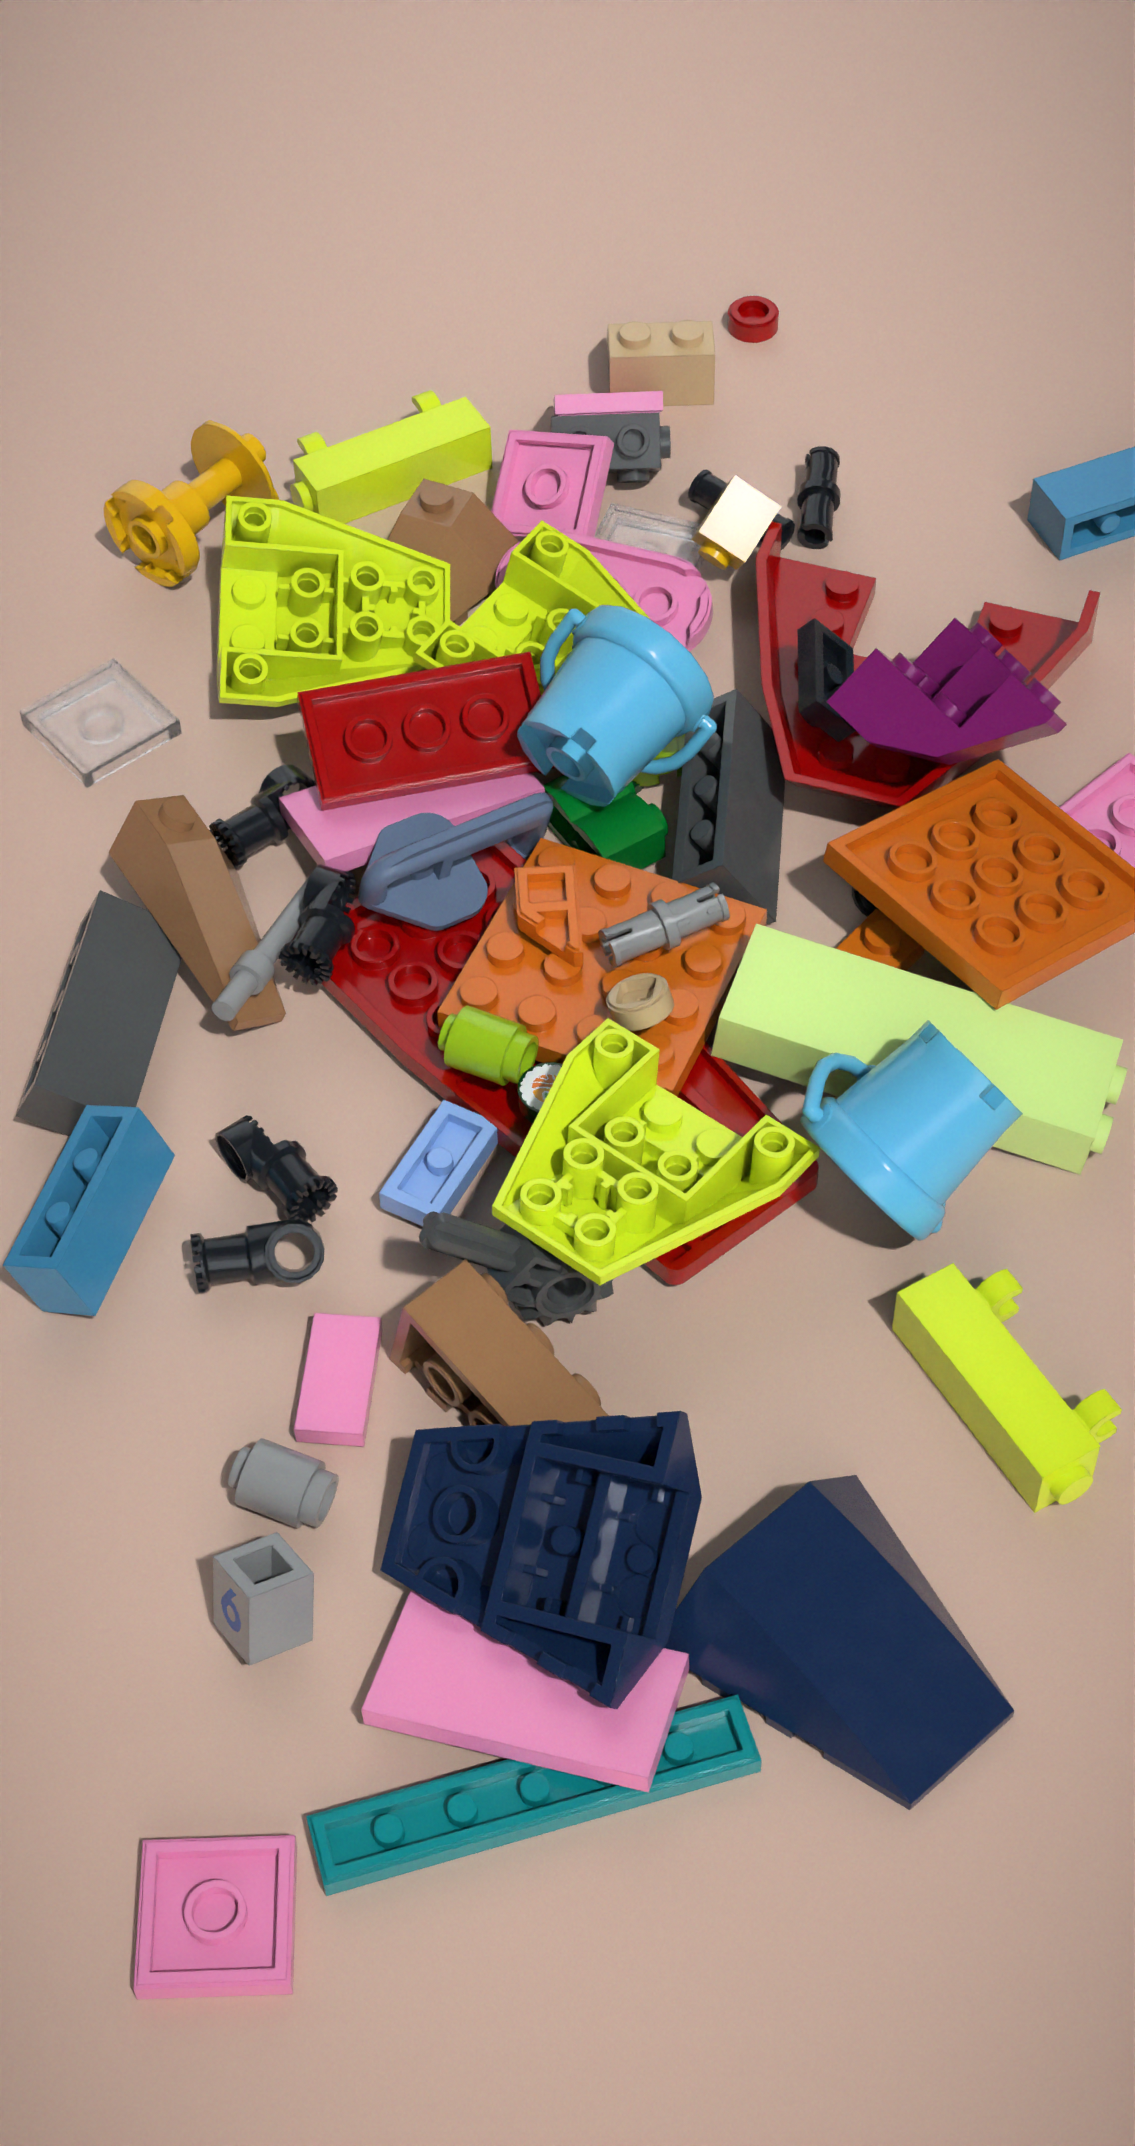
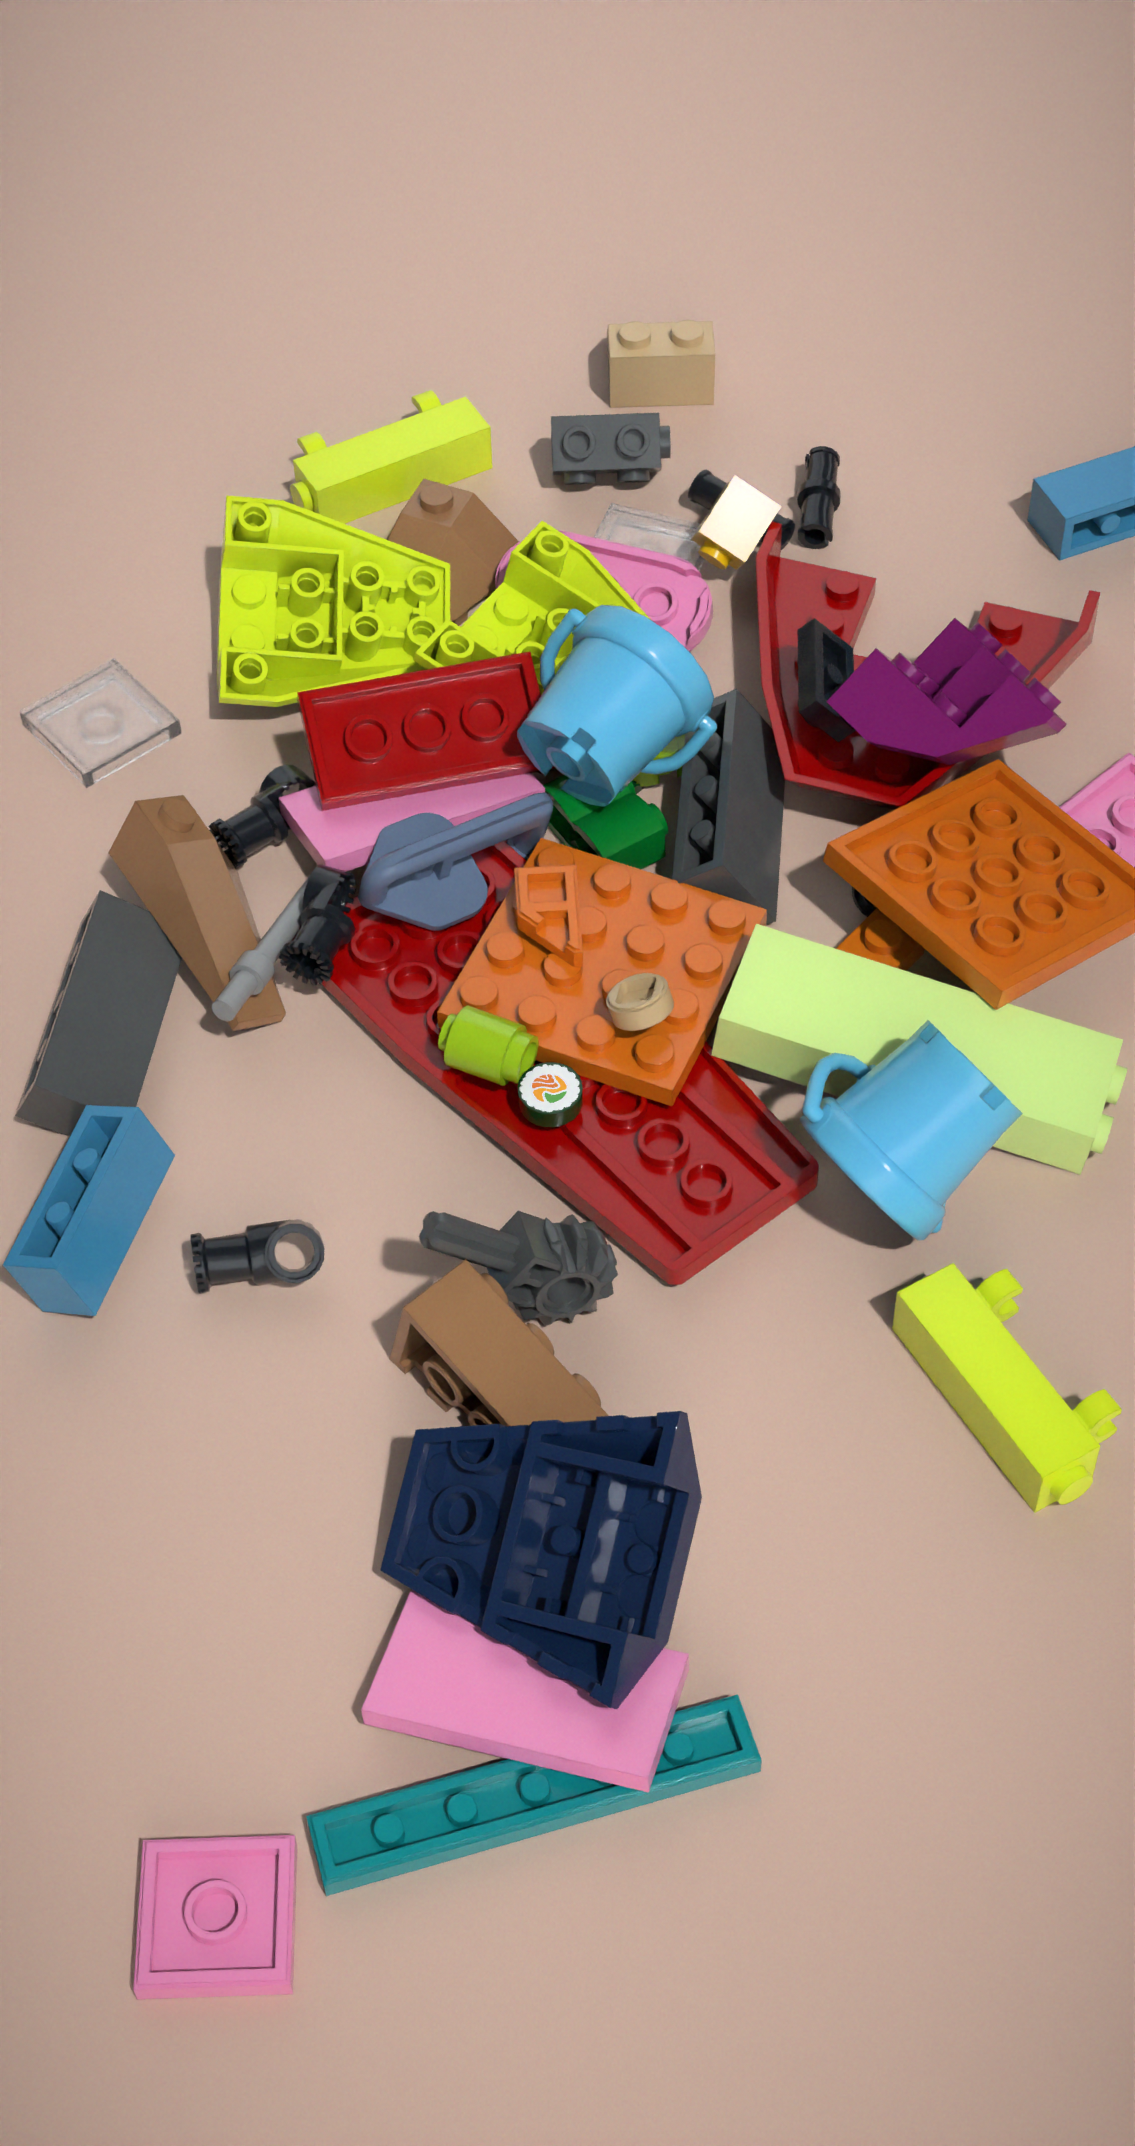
(164, 523): yellow piece -> none
(263, 1598): light grey brick -> none
(276, 1168): black connector -> none
(283, 1484): light grey brick -> none
(338, 1379): bright pink tile -> none
(439, 1164): light blue plate -> none
(552, 481): bright pink tile -> none
(608, 403): bright pink tile -> none
(632, 1169): neon yellow wedge -> none
(664, 924): light grey pin -> none
(753, 319): red tile -> none
(841, 1643): dark blue wedge -> none

